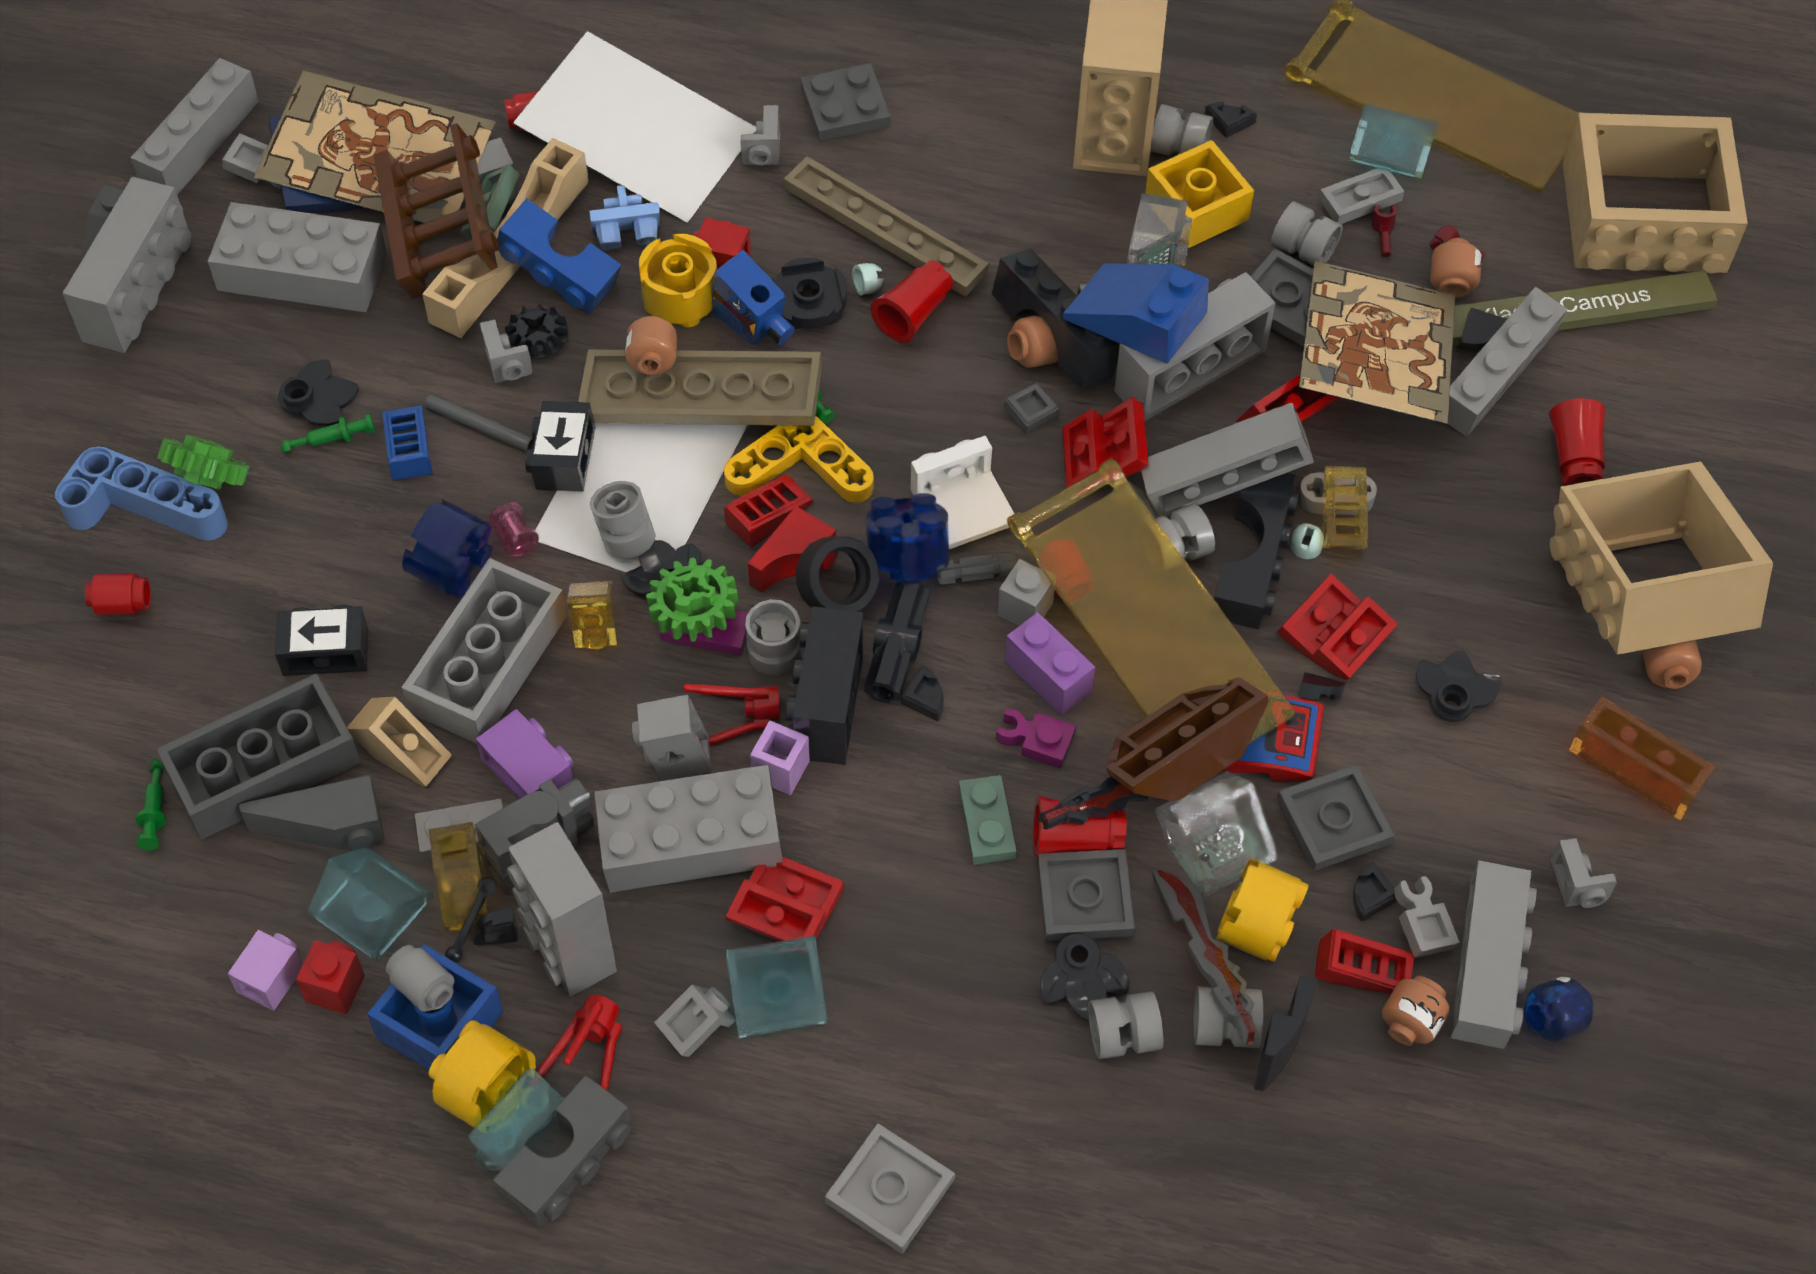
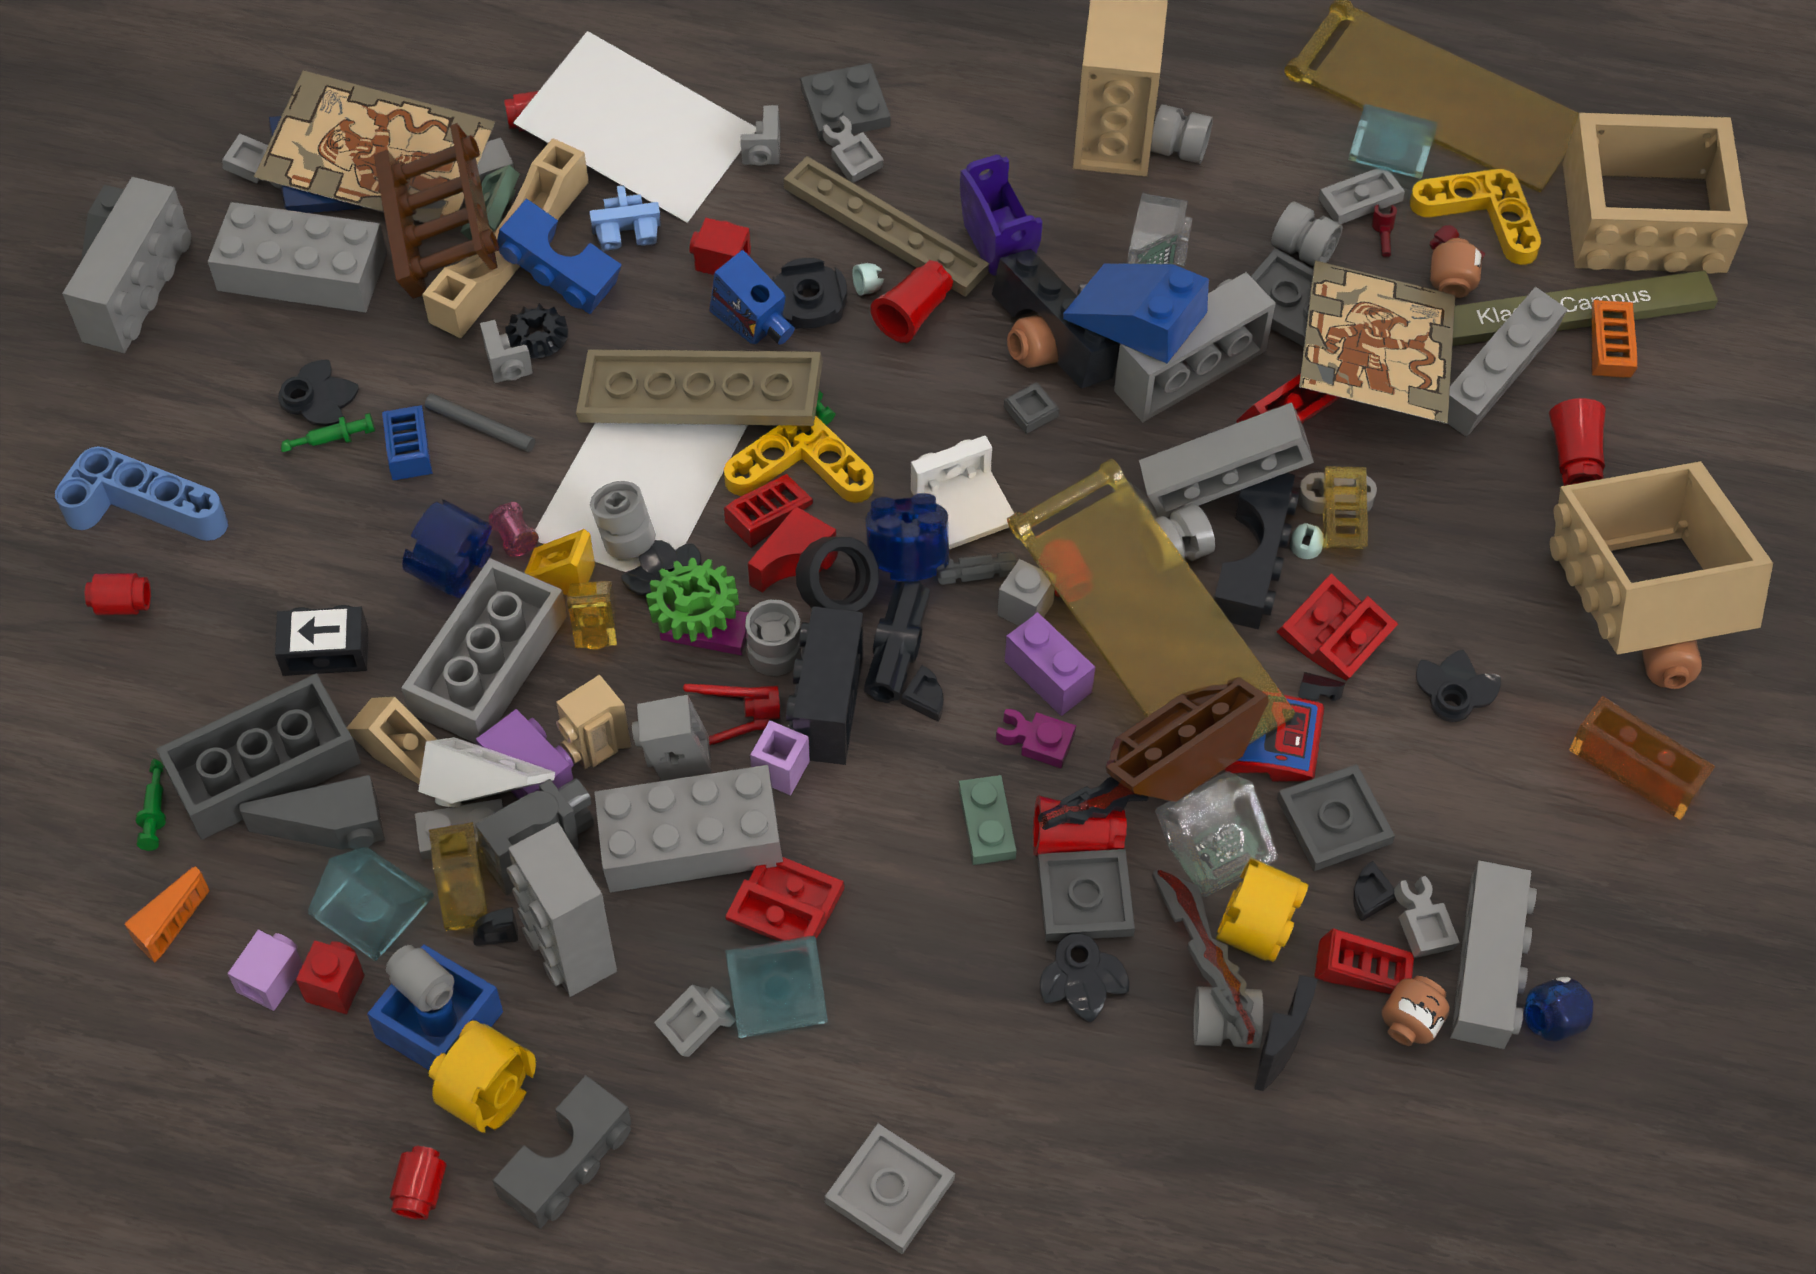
(165, 916): none -> orange slope
(197, 126): light grey brick -> none
(203, 462): bright green gear -> none
(417, 1183): none -> red brick
(465, 771): none -> white slope
(486, 888): black hinge -> none
(513, 1120): clear light blue bracket -> none
(561, 446): black brick -> none
(563, 561): none -> yellow slope
(591, 1023): red plant -> none
(592, 723): none -> tan window
(651, 345): nougat head -> none
(678, 279): yellow brick -> none
(852, 153): none -> light grey plate
(1002, 224): none -> dark purple piece
(1097, 438): red slope -> none
(1141, 1020): light grey wheel -> none
(1211, 185): yellow brick -> none
(1230, 118): black tile -> none
(1479, 328): black tile -> none
(1487, 193): none -> yellow beam
(1575, 879): light grey bracket -> none
(1610, 365): none -> orange slope

